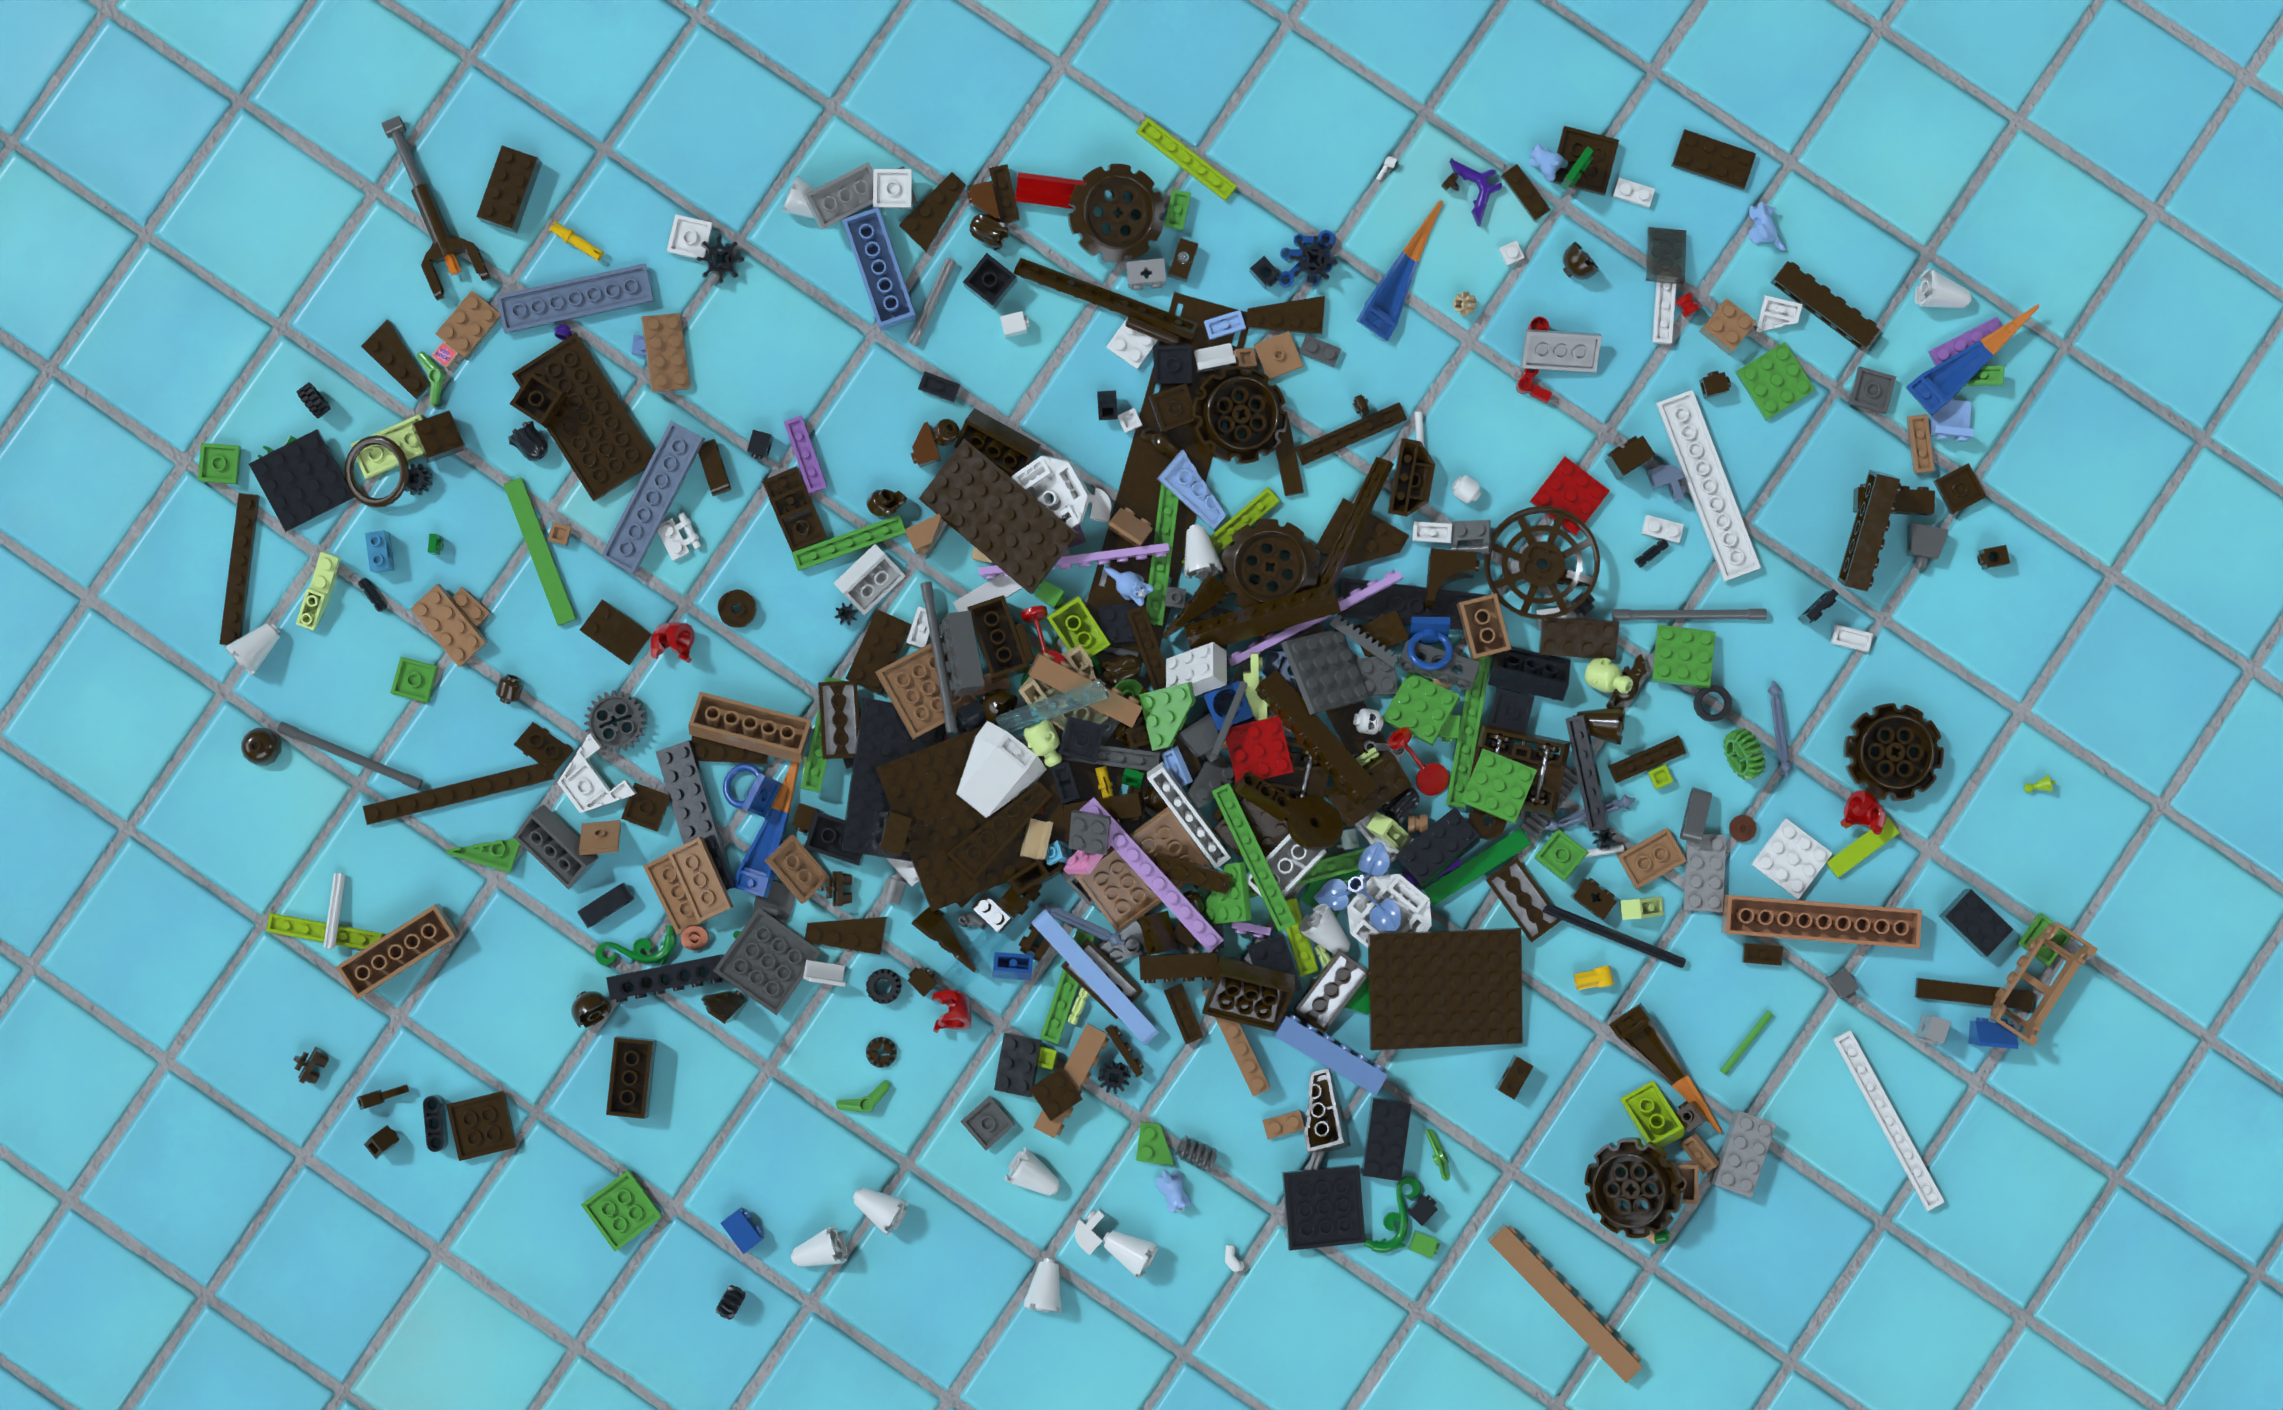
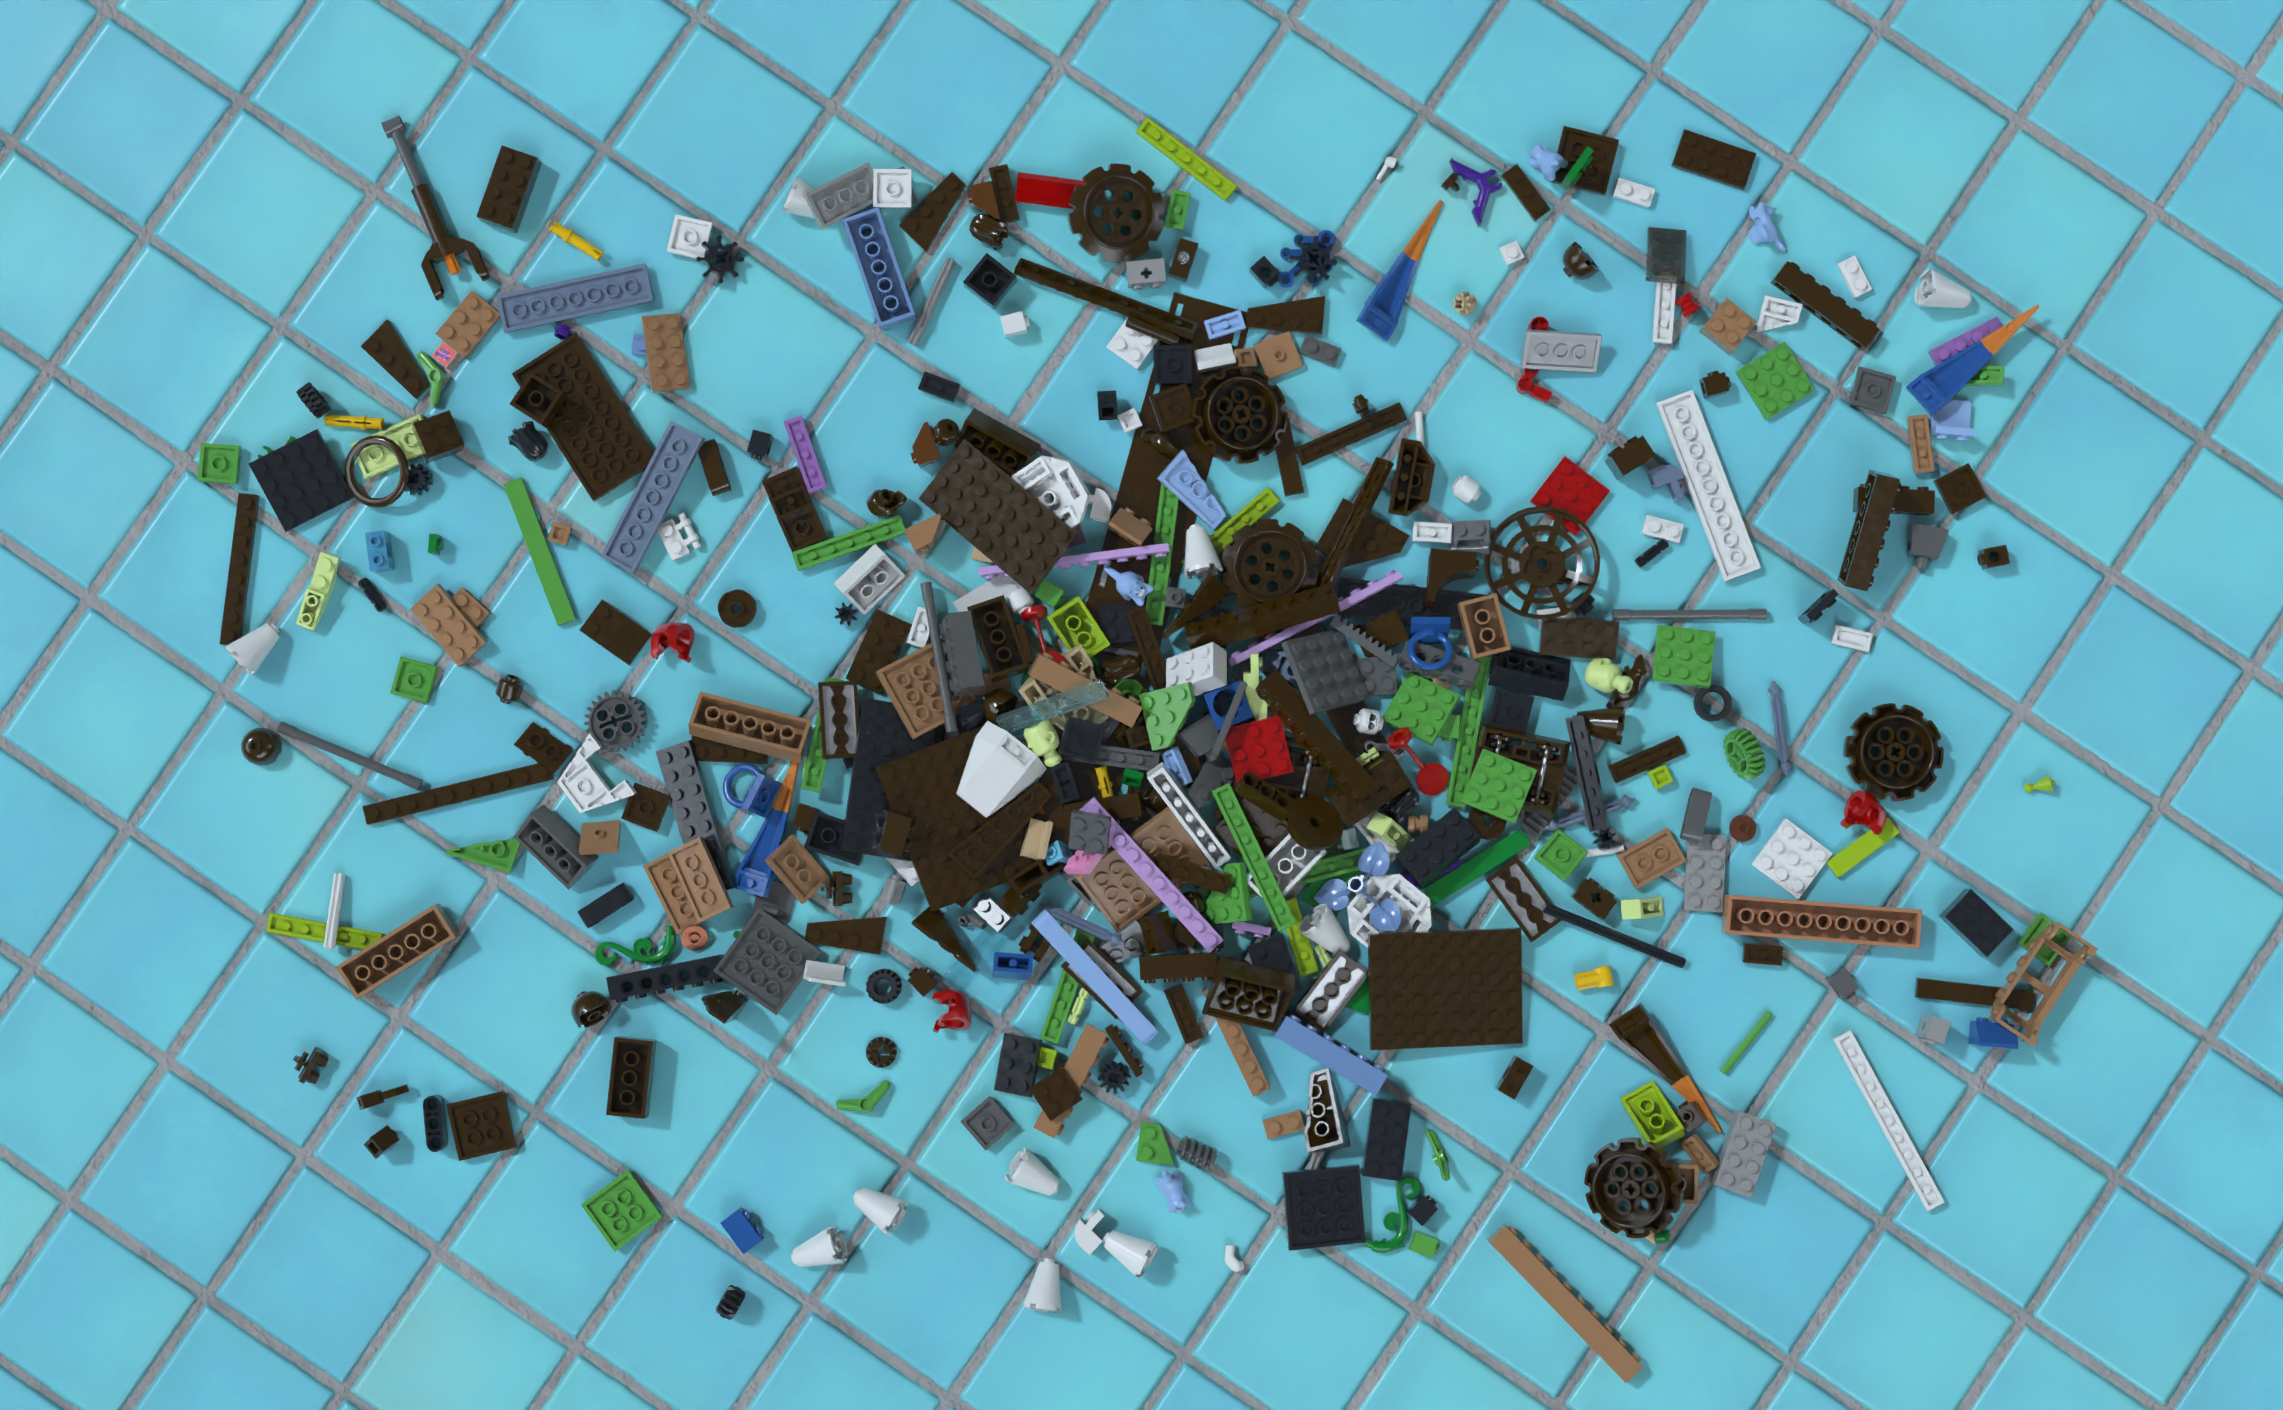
(376, 423): none -> yellow pin
(1019, 600): none -> white head
(1854, 276): none -> white plate

